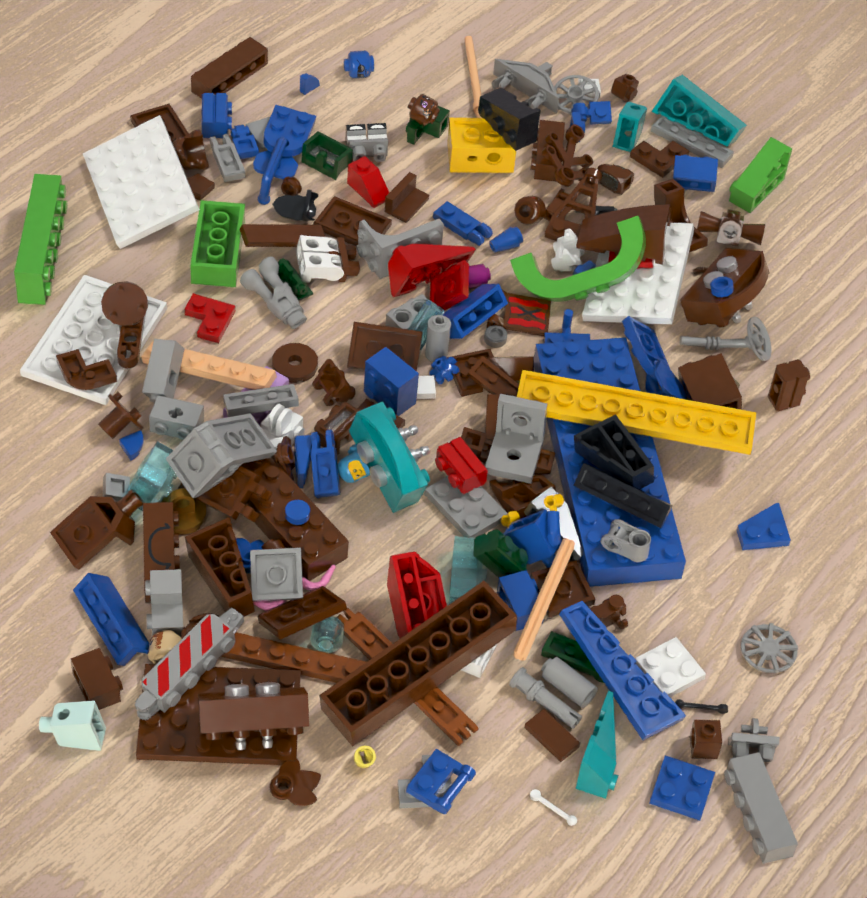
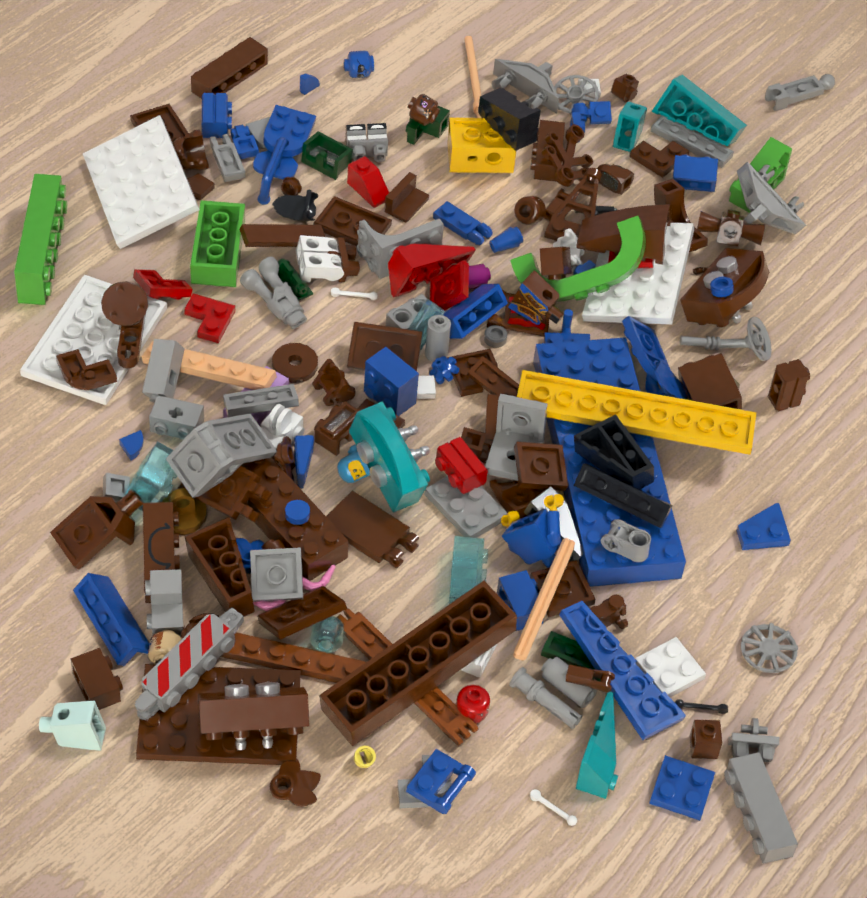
(119, 417): reddish brown piece -> none
(158, 287): none -> red plate
(324, 466): blue hinge -> none
(335, 292): none -> white hinge
(372, 529): none -> reddish brown tile
(413, 591): red wedge -> none
(473, 702): none -> red head
(499, 553): dark green brick -> none
(513, 365): reddish brown slope -> none
(536, 300): none -> reddish brown torso
(540, 466): none -> reddish brown plate
(552, 735): reddish brown tile -> none
(555, 262): none -> reddish brown brick
(585, 677): none -> reddish brown bar
(766, 203): none -> light grey connector
(798, 90): none -> light grey plate

